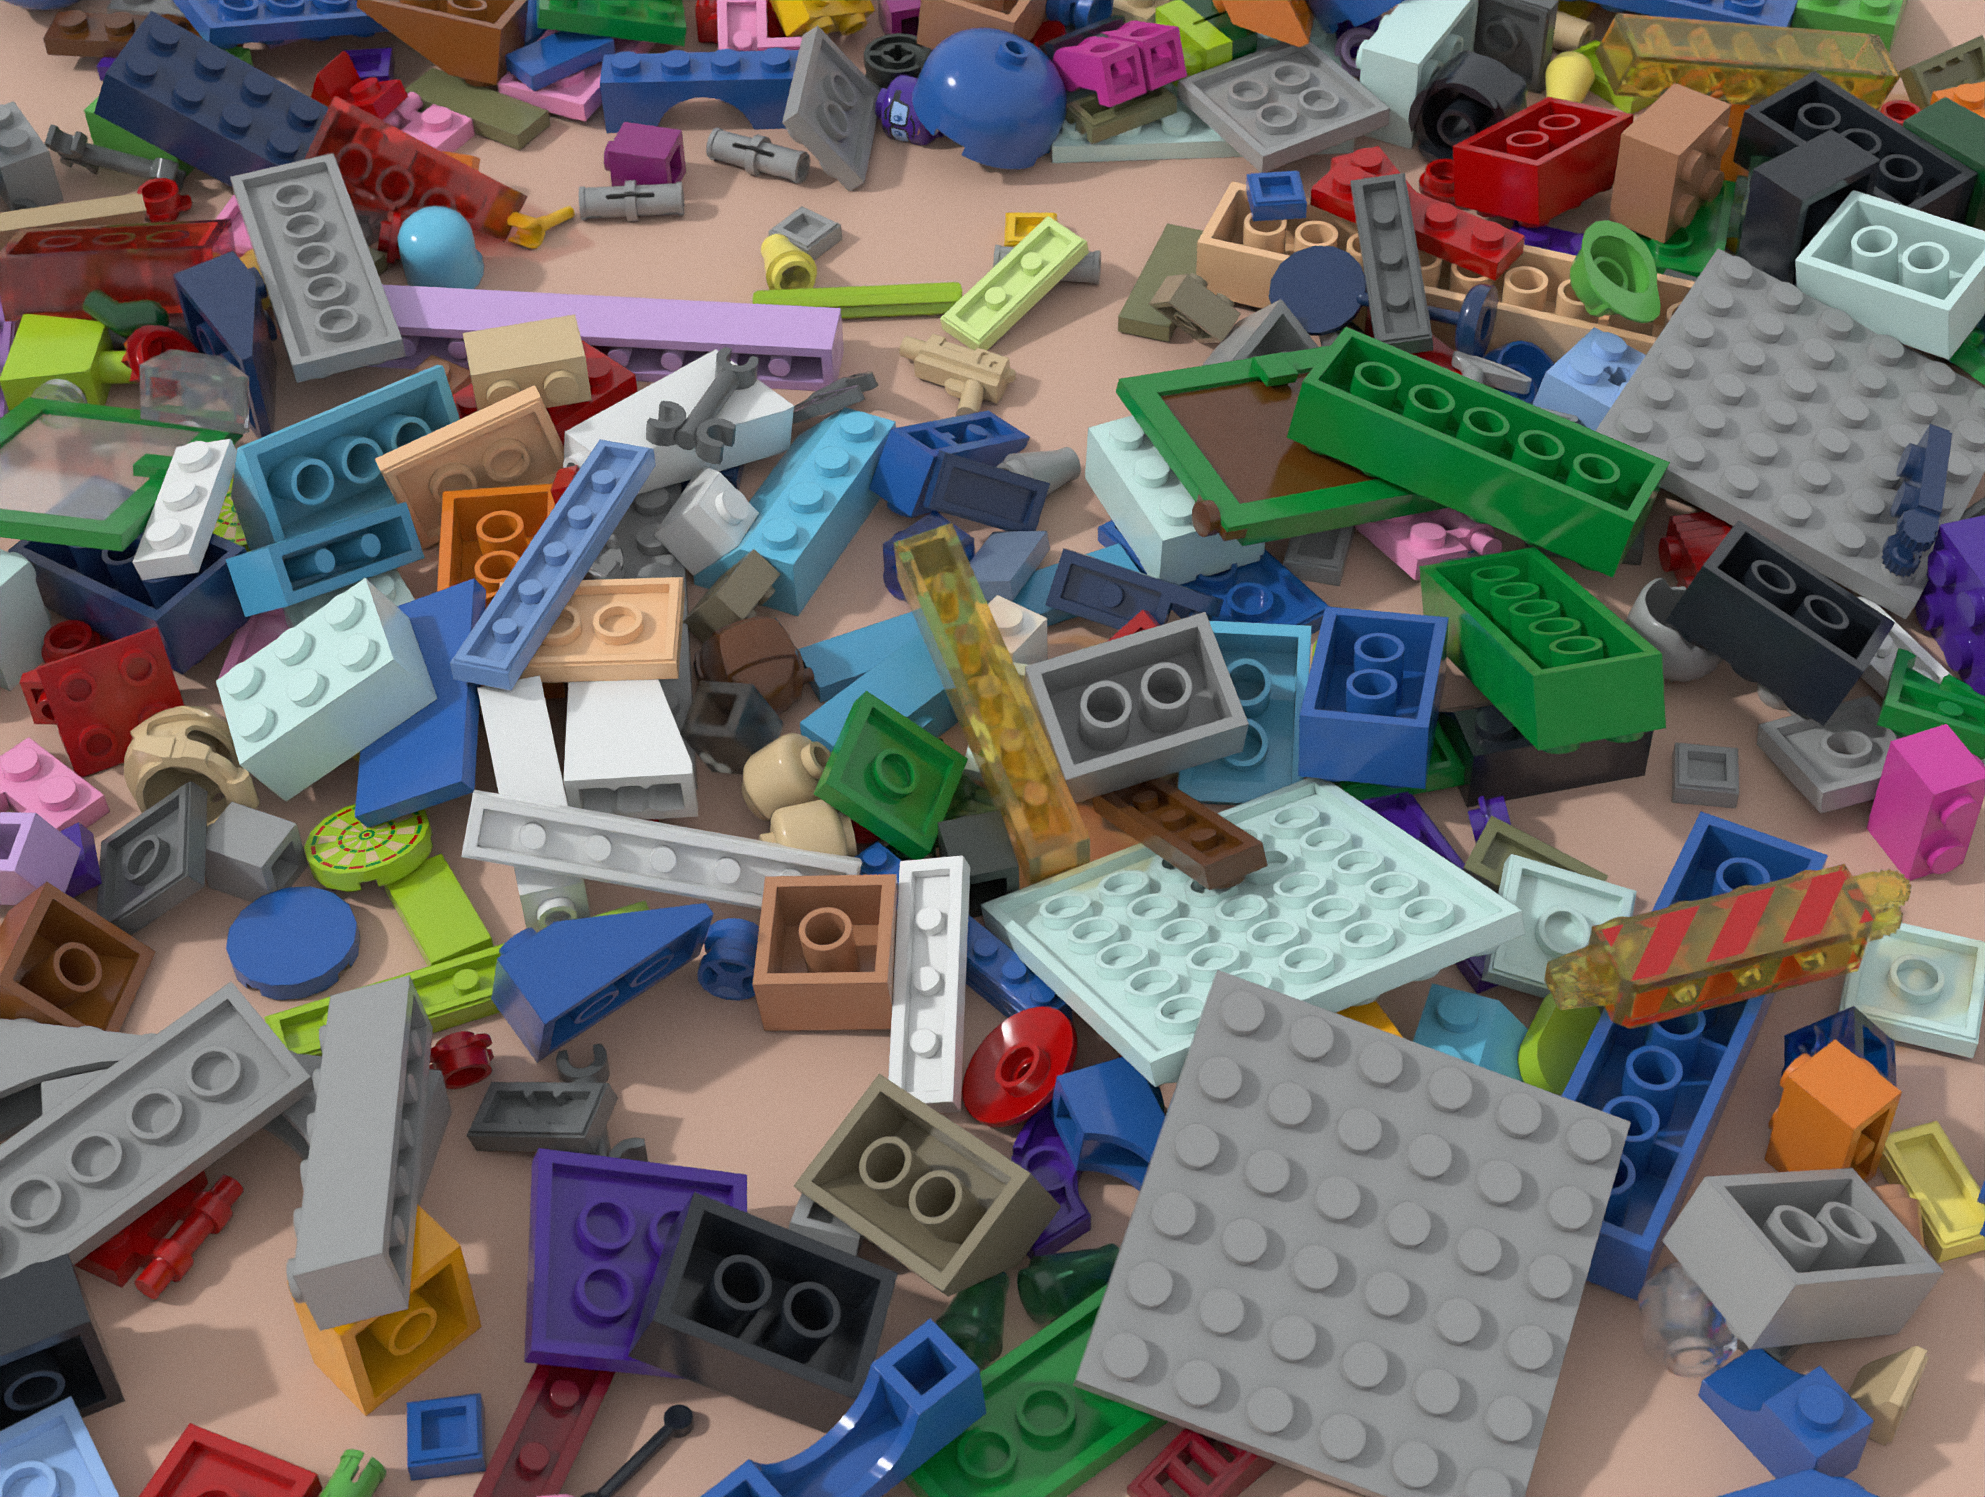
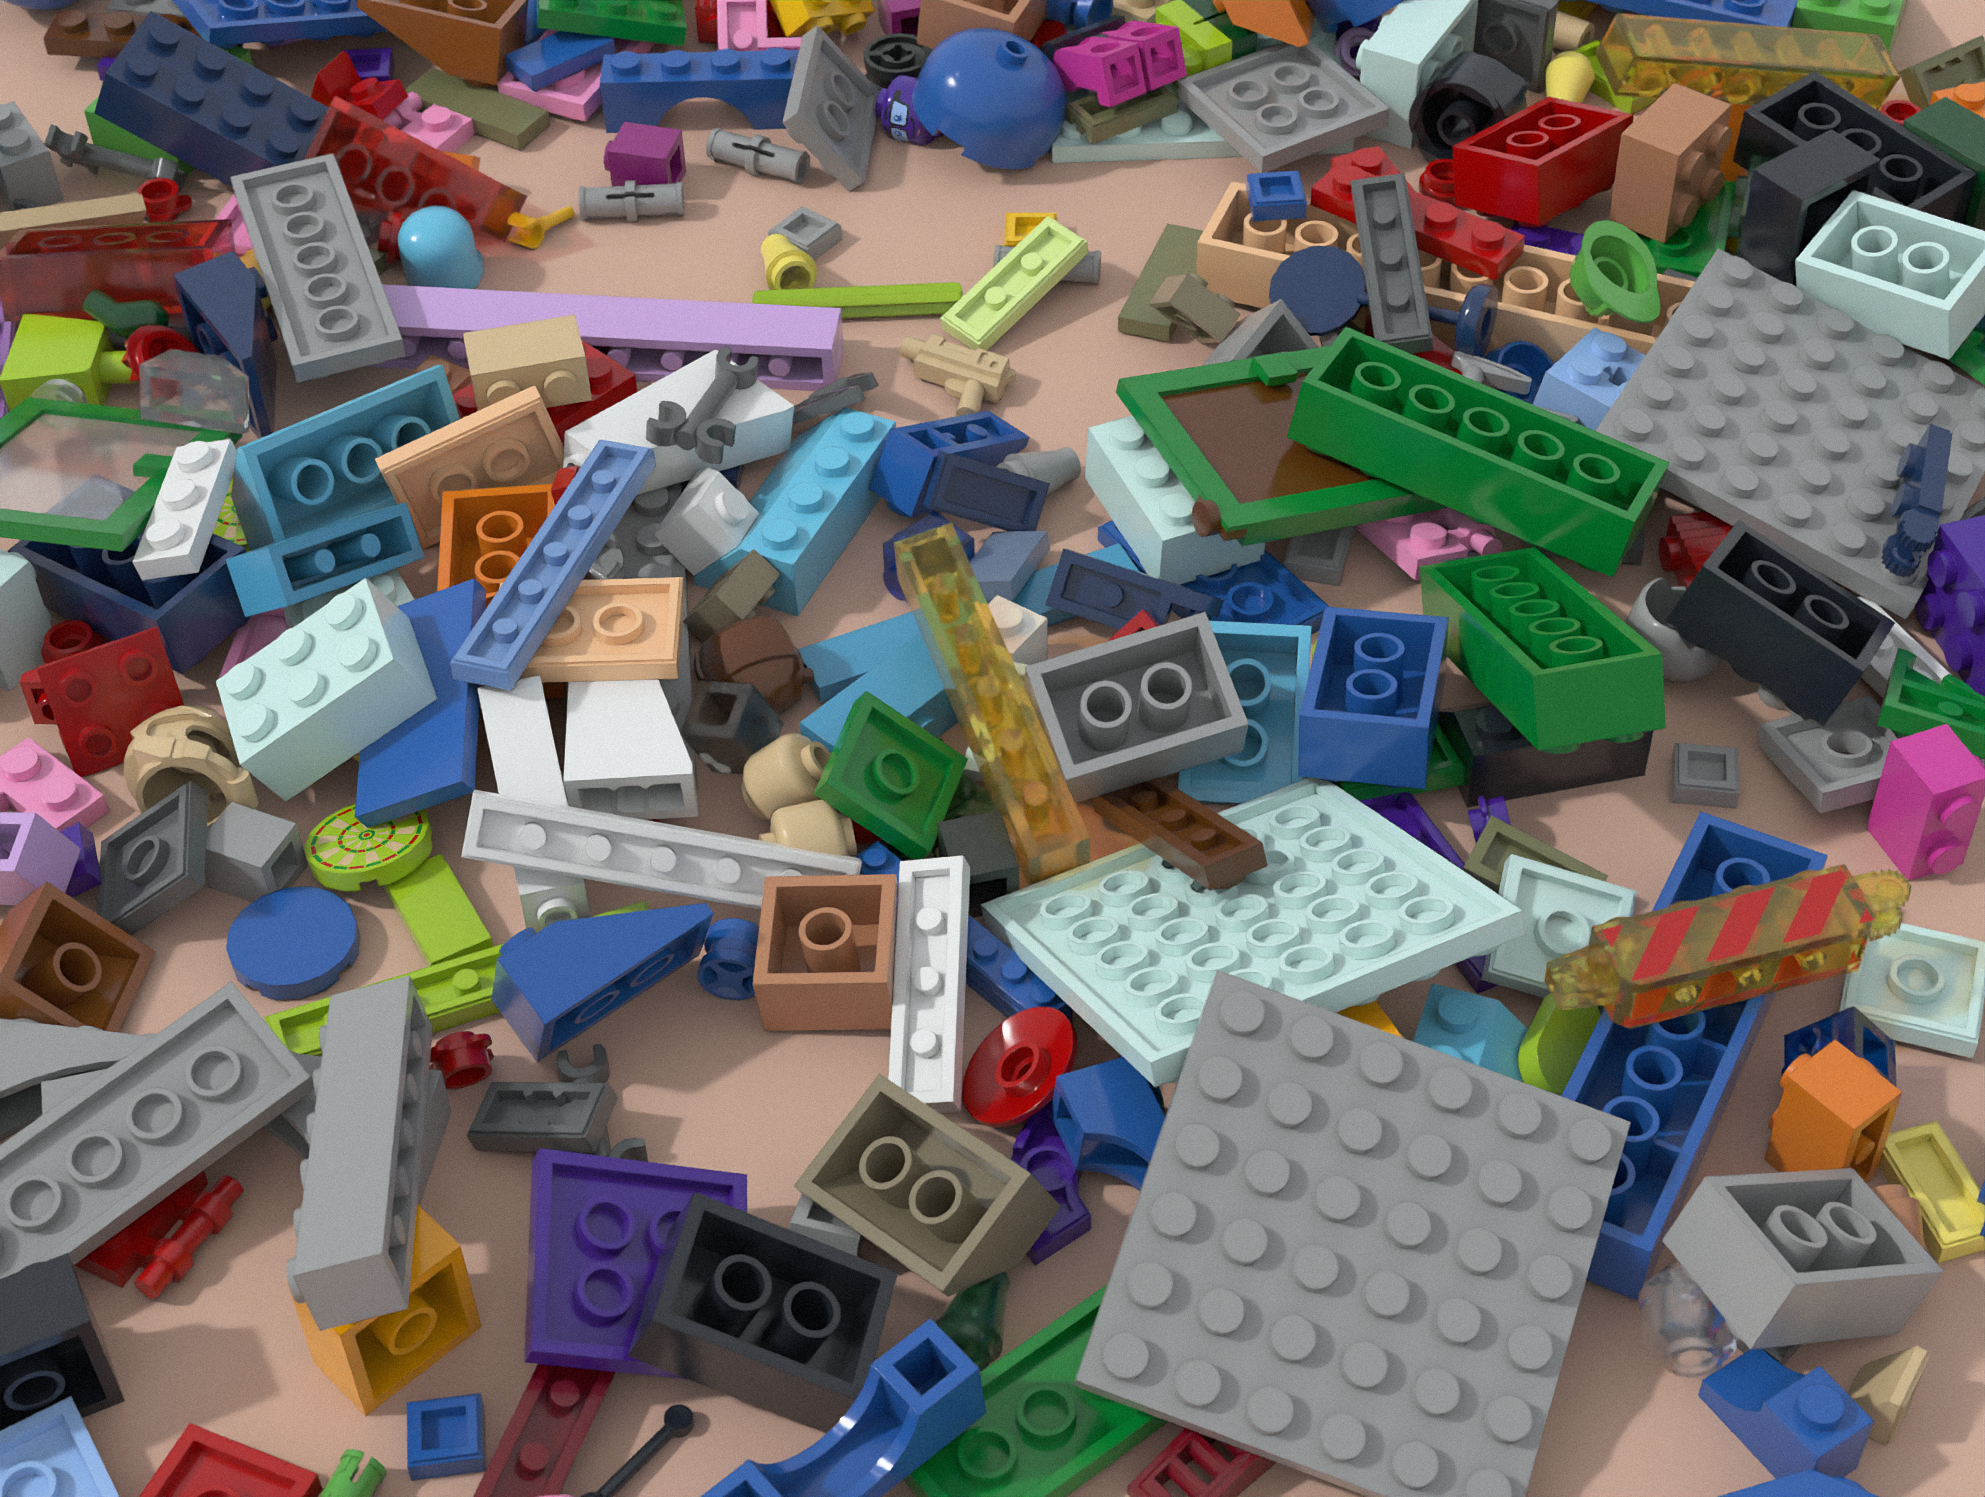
(1063, 1280): clear green cone -> none

